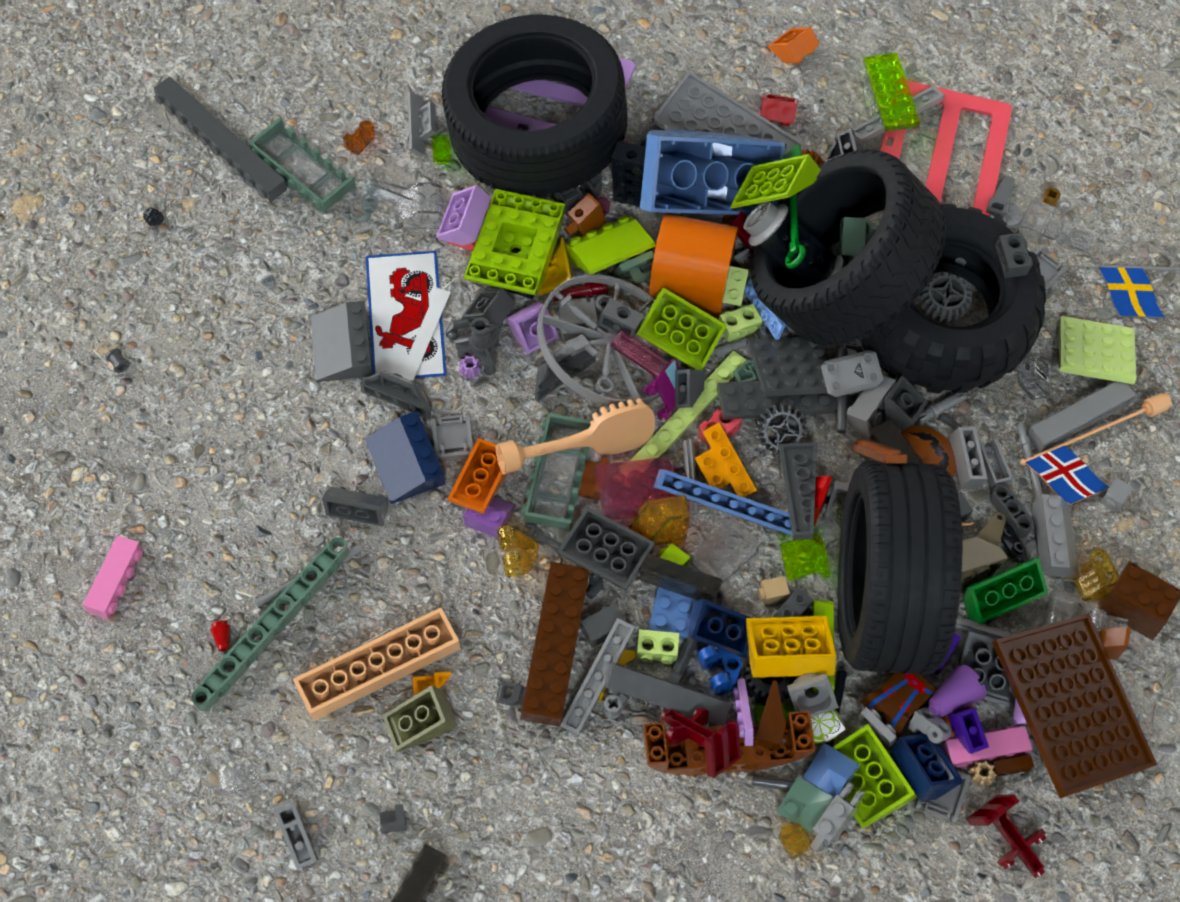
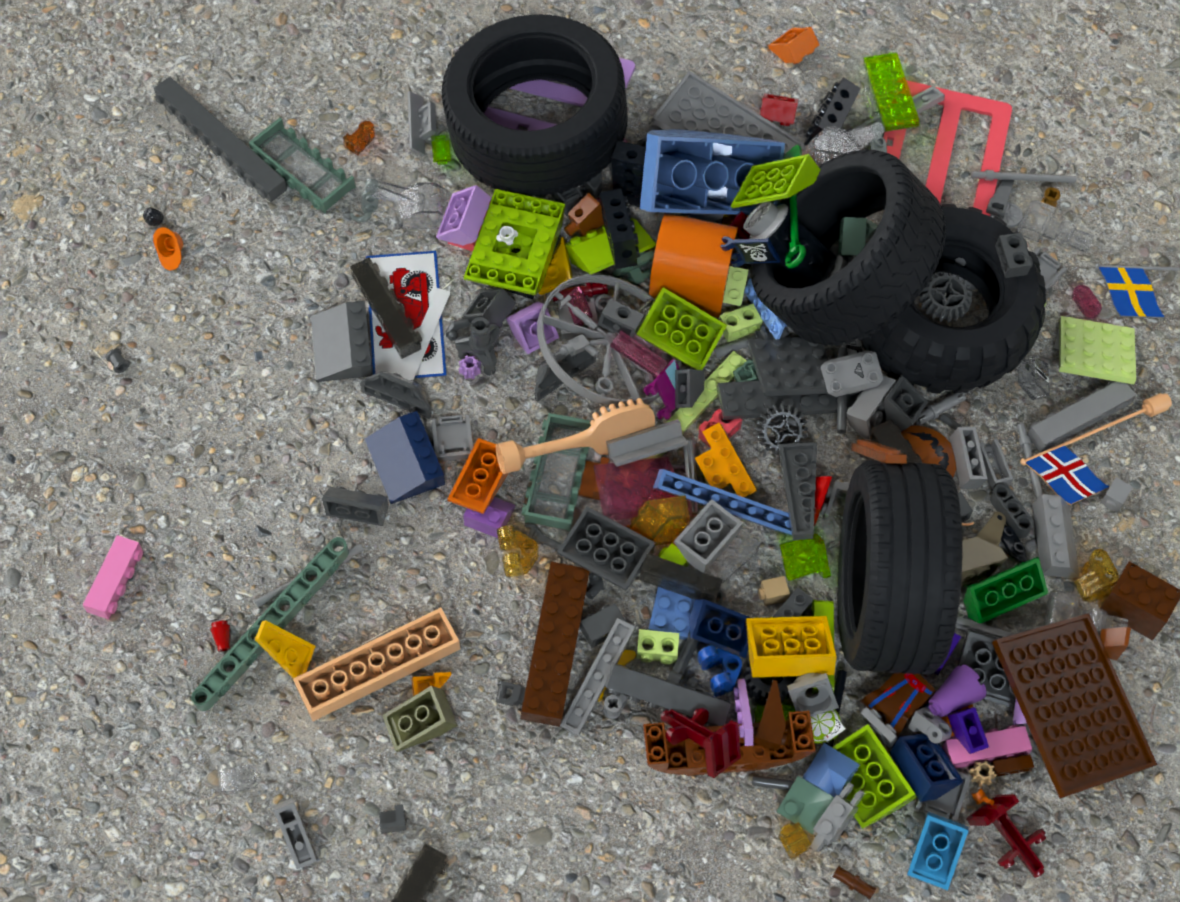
(168, 247): none -> orange piece
(285, 648): none -> yellow wing
(385, 307): none -> clear smoke brick
(504, 231): none -> white plate
(578, 300): none -> clear pink plate
(619, 228): none -> black brick
(646, 443): none -> light grey panel
(708, 536): none -> light grey slope
(751, 251): none -> flag
(834, 109): none -> black brick
(837, 141): none -> clear slope
(854, 882): none -> reddish brown pin
(938, 850): none -> dark azure slope
(981, 797): none -> orange hand
(989, 175): none -> light grey bar
(1088, 301): none -> clear pink plate

